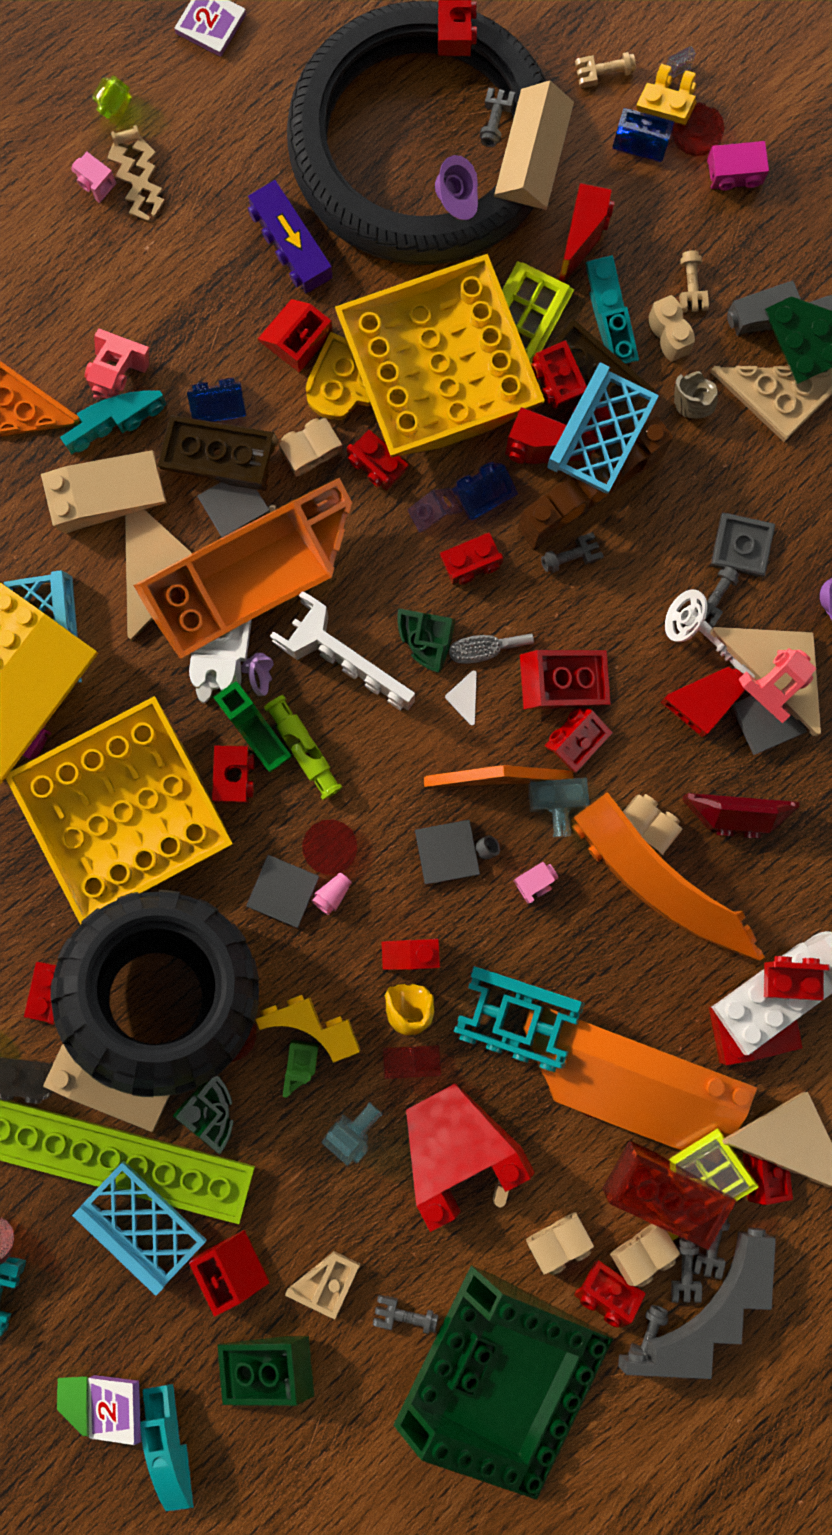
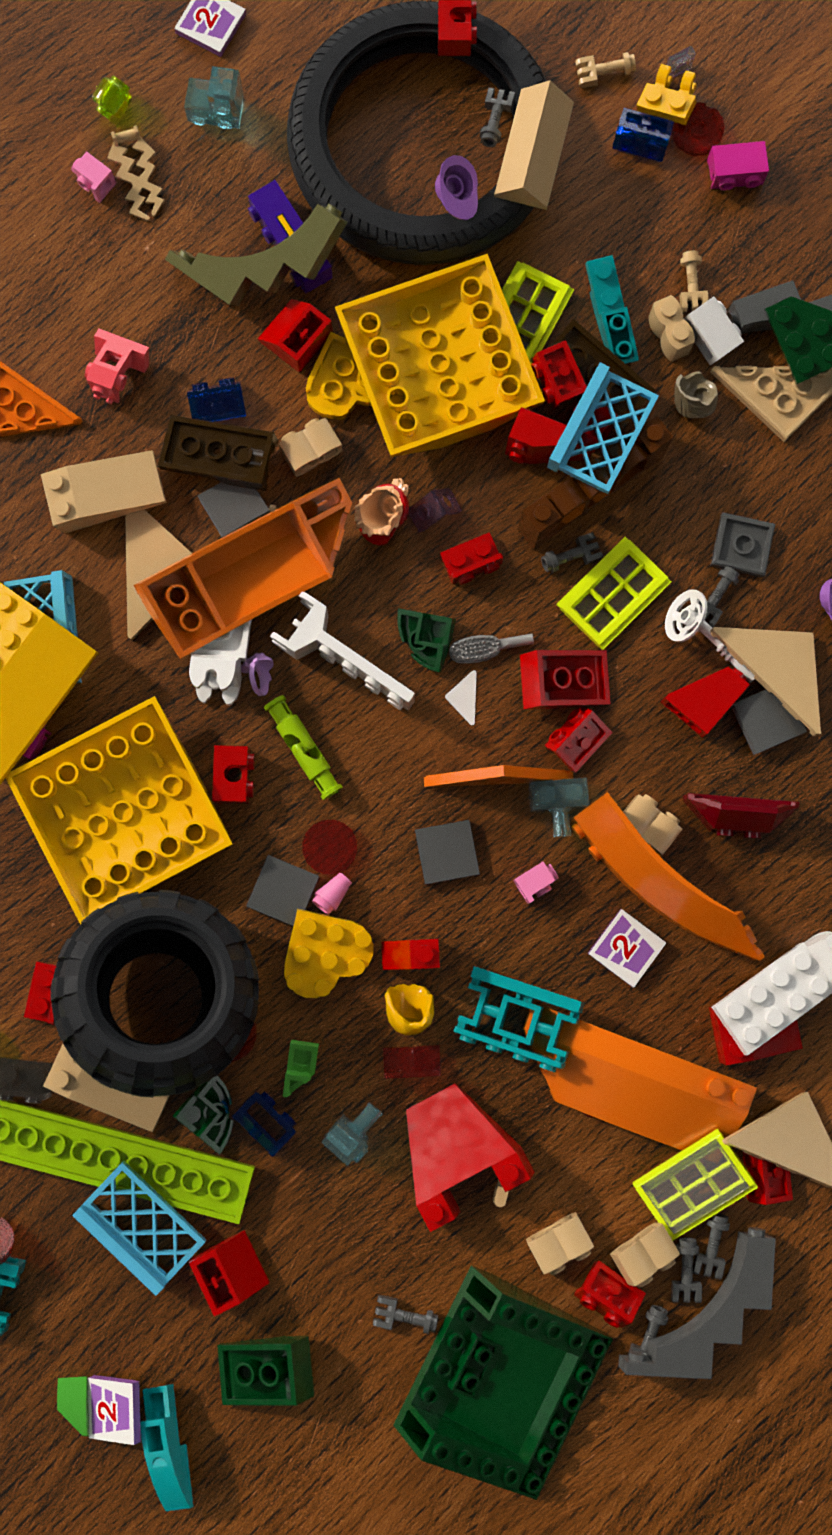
(121, 410): teal slope -> none
(215, 100): none -> clear light blue brick
(252, 726): green arch -> none
(257, 1131): none -> clear blue window
(300, 1014): yellow arch -> none
(302, 251): none -> olive arch
(323, 951): none -> yellow plate
(325, 1284): tan wing -> none
(374, 458): red bracket -> none
(382, 511): none -> light nougat hair
(484, 490): clear blue bracket -> none
(493, 845): dark grey hinge -> none
(589, 218): red slope -> none
(613, 593): none -> neon yellow piece
(626, 948): none -> tile
(667, 1195): clear red slope -> none
(713, 330): none -> white hinge
(764, 690): coral tile -> none
(794, 980): red bracket -> none

